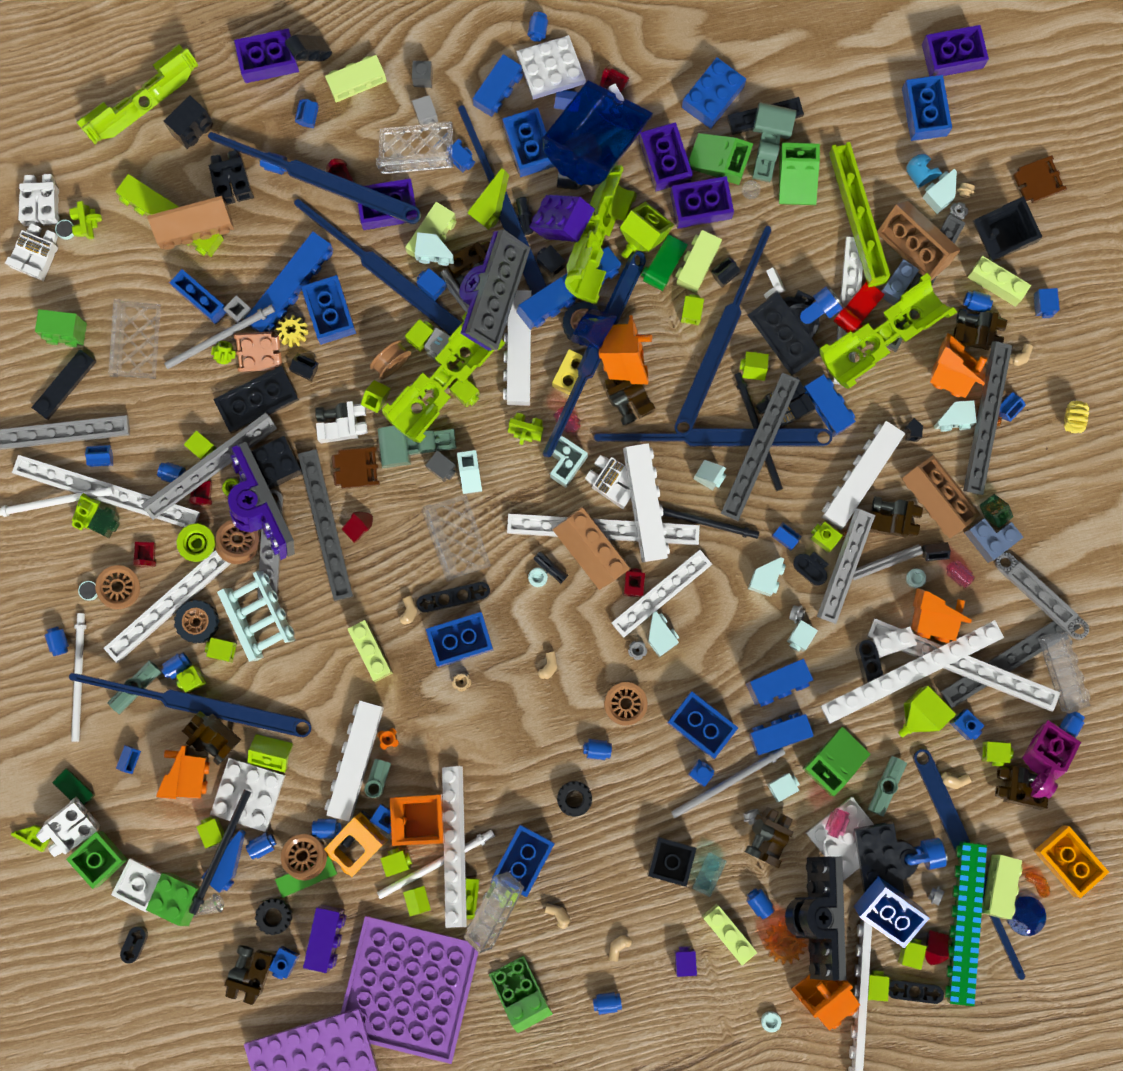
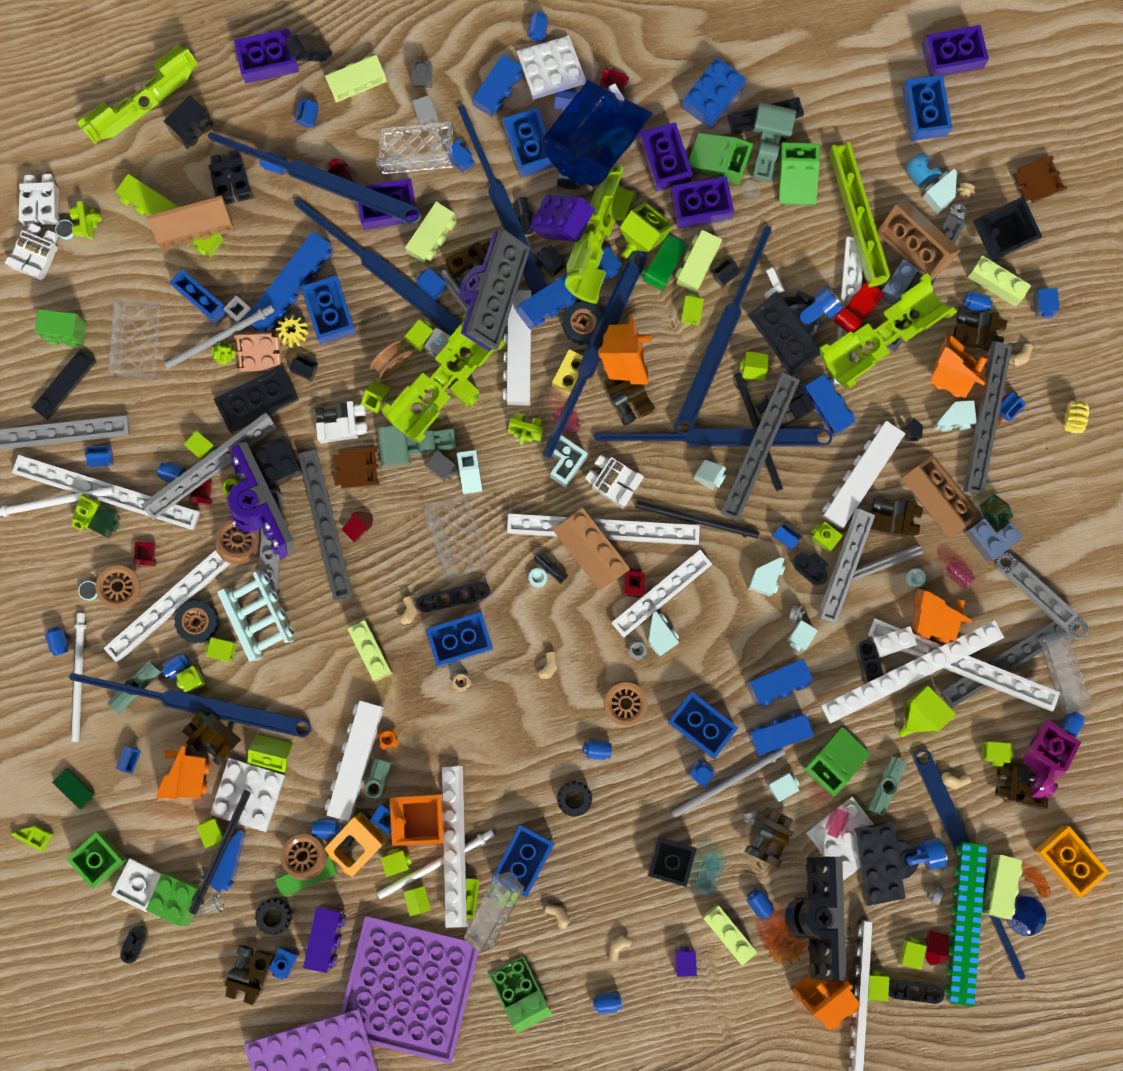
(68, 828): white hips -> none
(195, 542): lime piece -> none
(261, 846): blue brick -> none
(431, 249): light aqua slope -> none
(489, 204): lime slope -> none
(593, 328): clear blue slope -> none
(645, 502): white brick -> none
(771, 1021): light aqua tile -> none
(891, 912): blue brick -> none
(936, 551): black piece -> none
(967, 725): blue brick -> none

